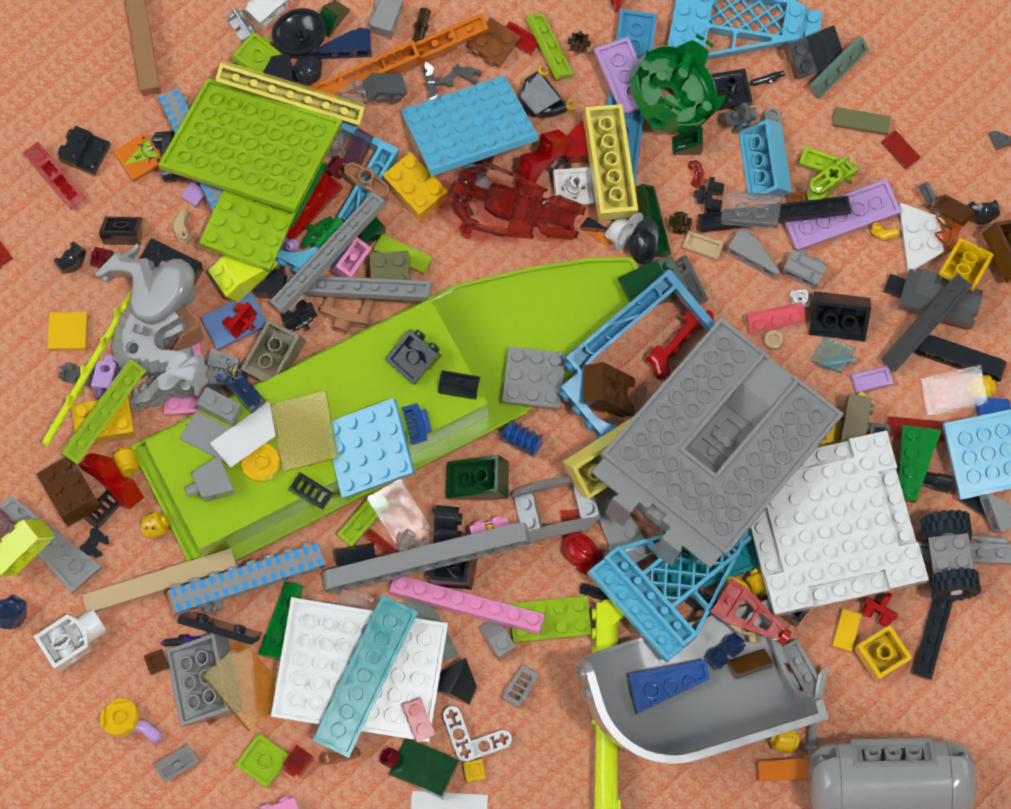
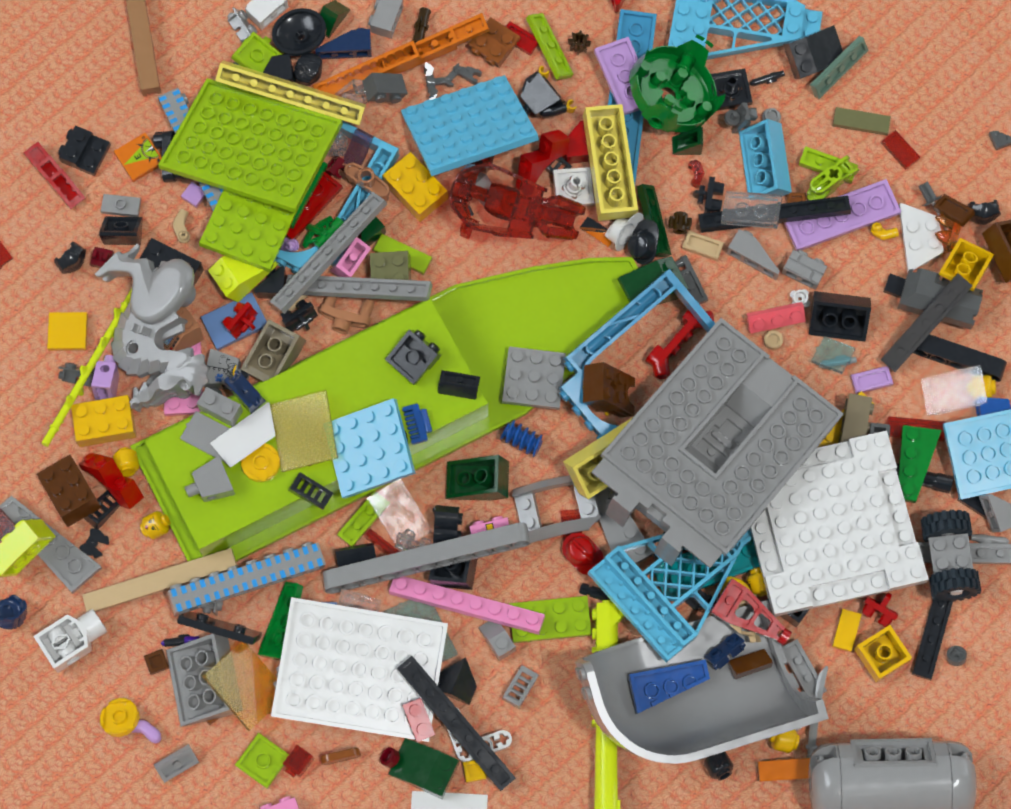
(103, 411): lime plate -> none
(120, 205): none -> light grey plate
(365, 676): plate -> none
(456, 723): none -> black plate
(719, 766): none -> black head
(956, 655): none -> dark grey tile

